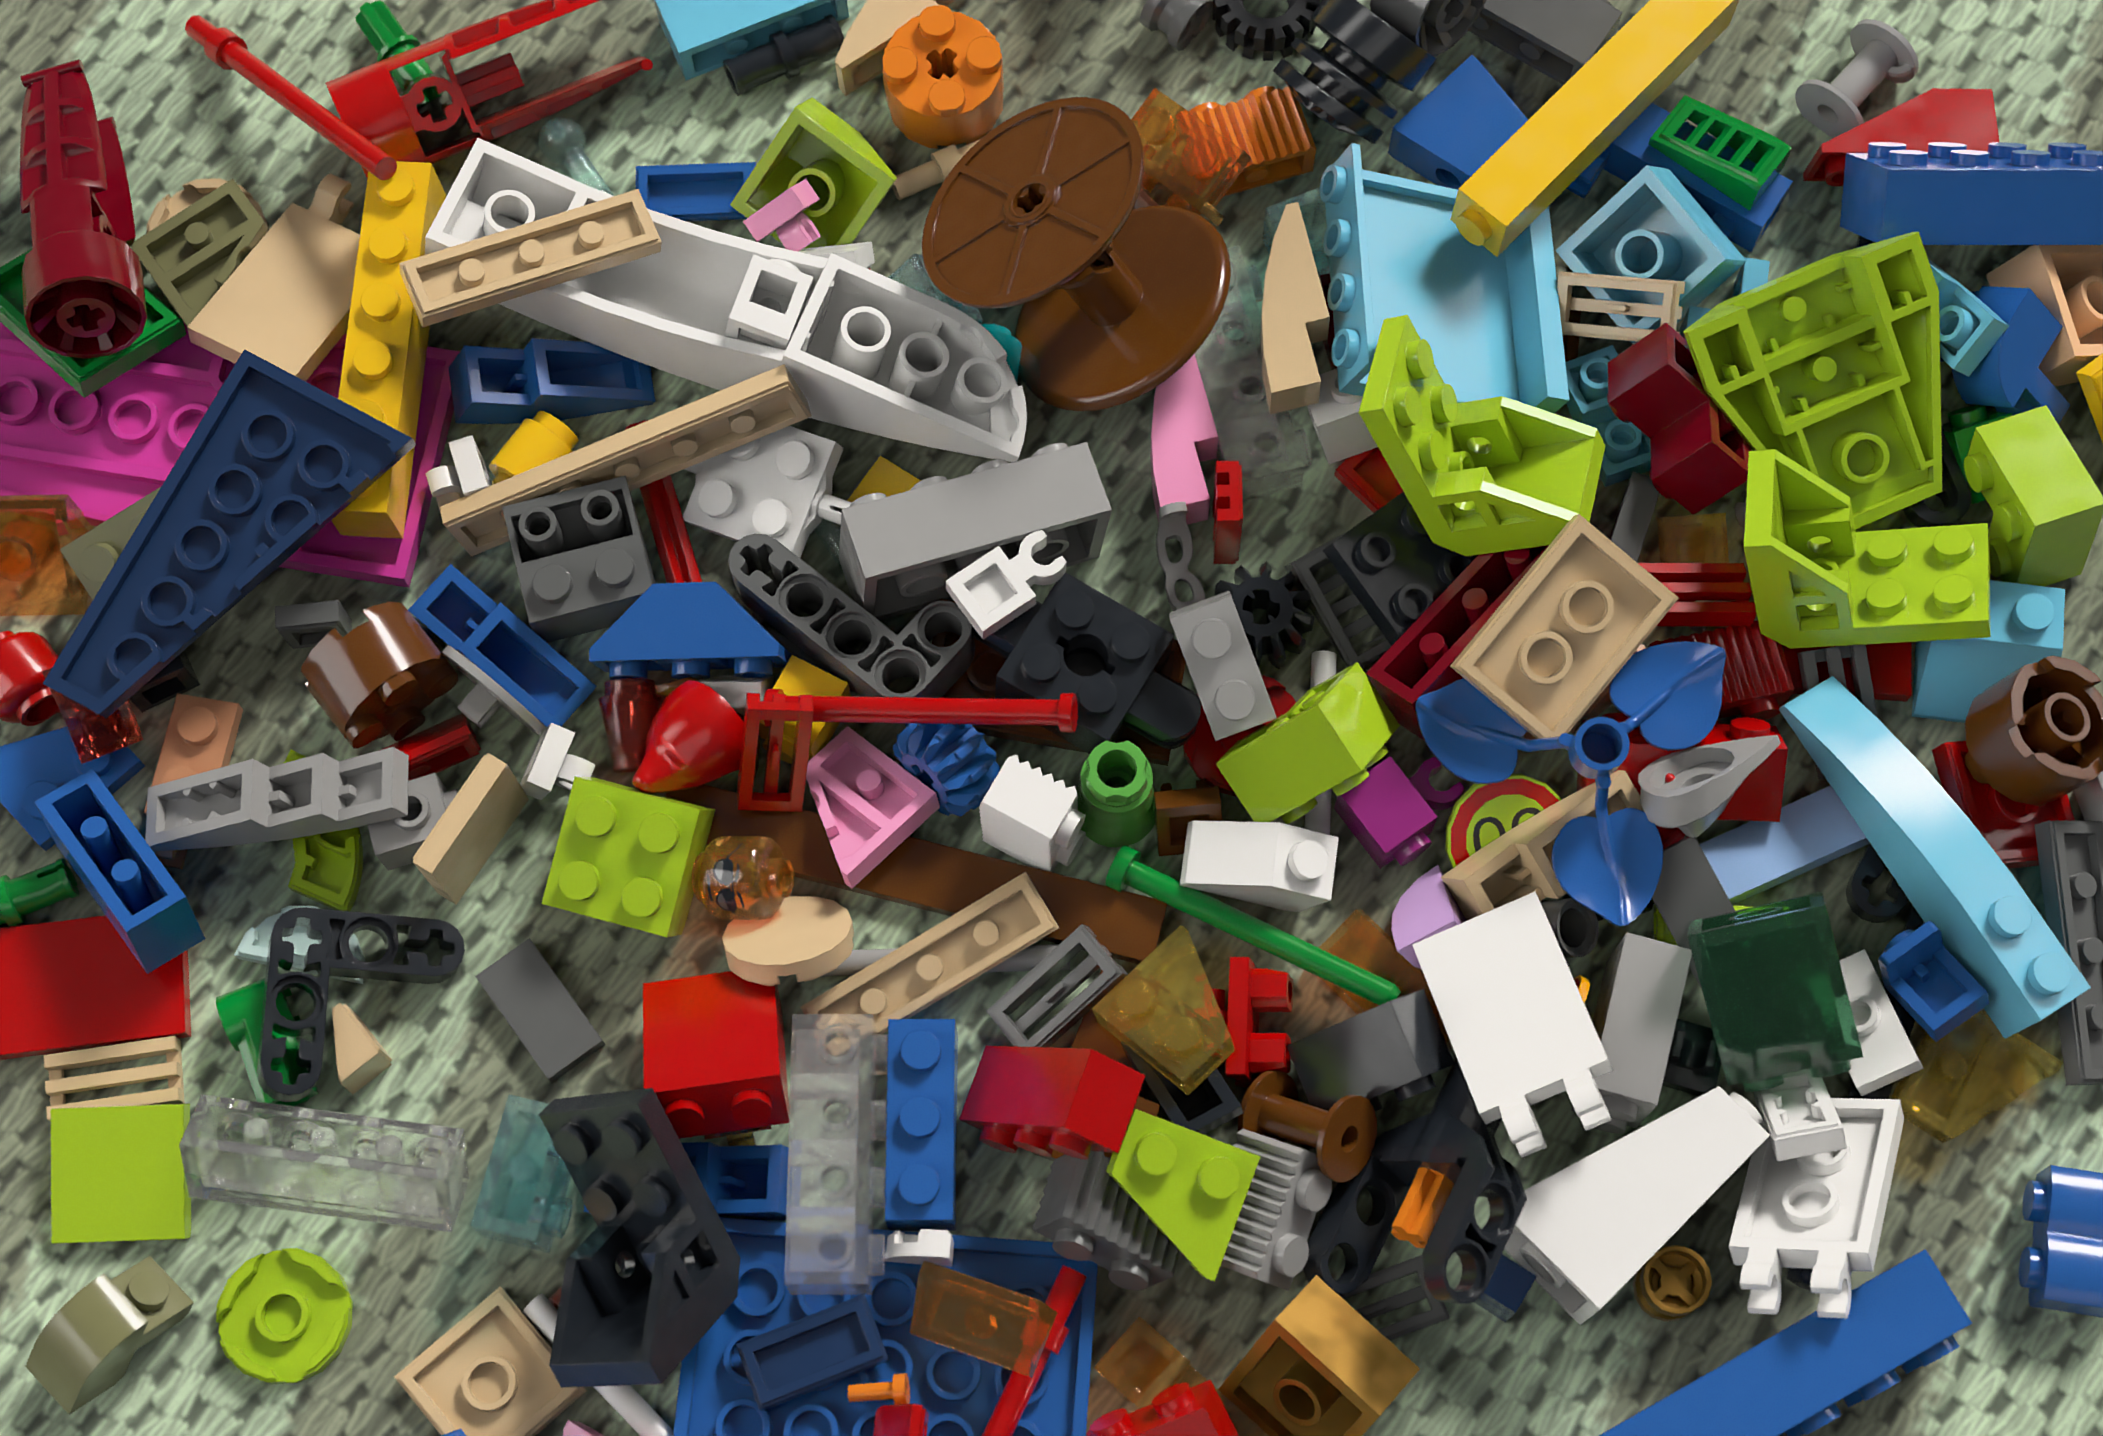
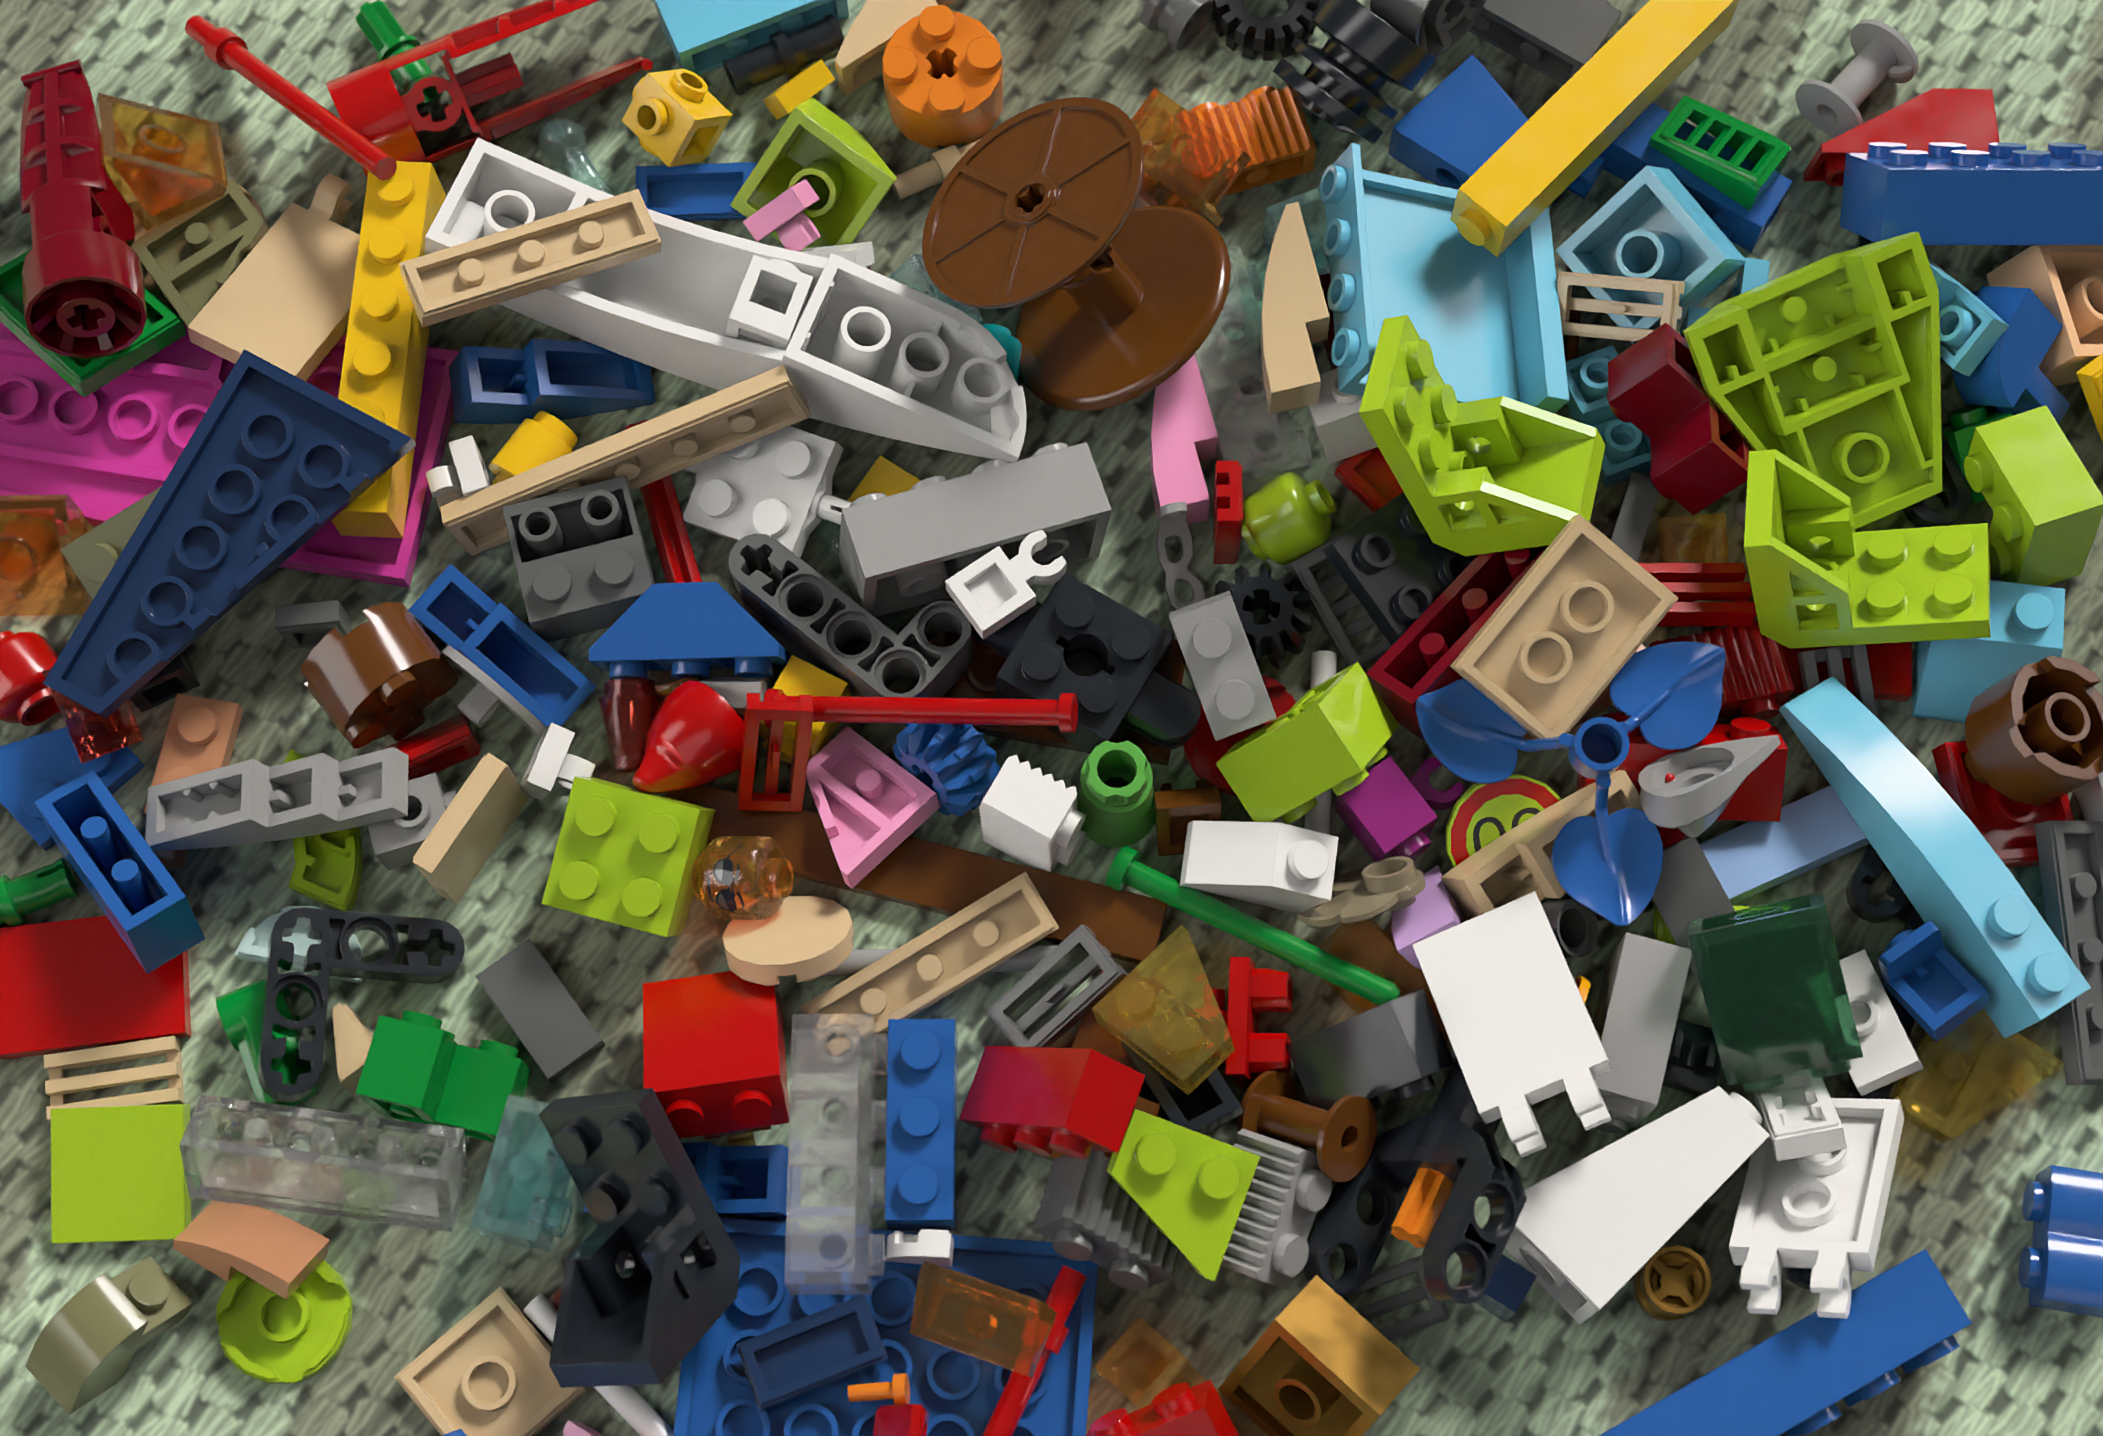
(160, 158): none -> clear orange slope
(256, 1243): none -> nougat slope
(428, 1078): none -> green brick
(676, 116): none -> yellow brick
(798, 89): none -> yellow tile
(1287, 518): none -> lime head
(1368, 892): none -> dark tan plate

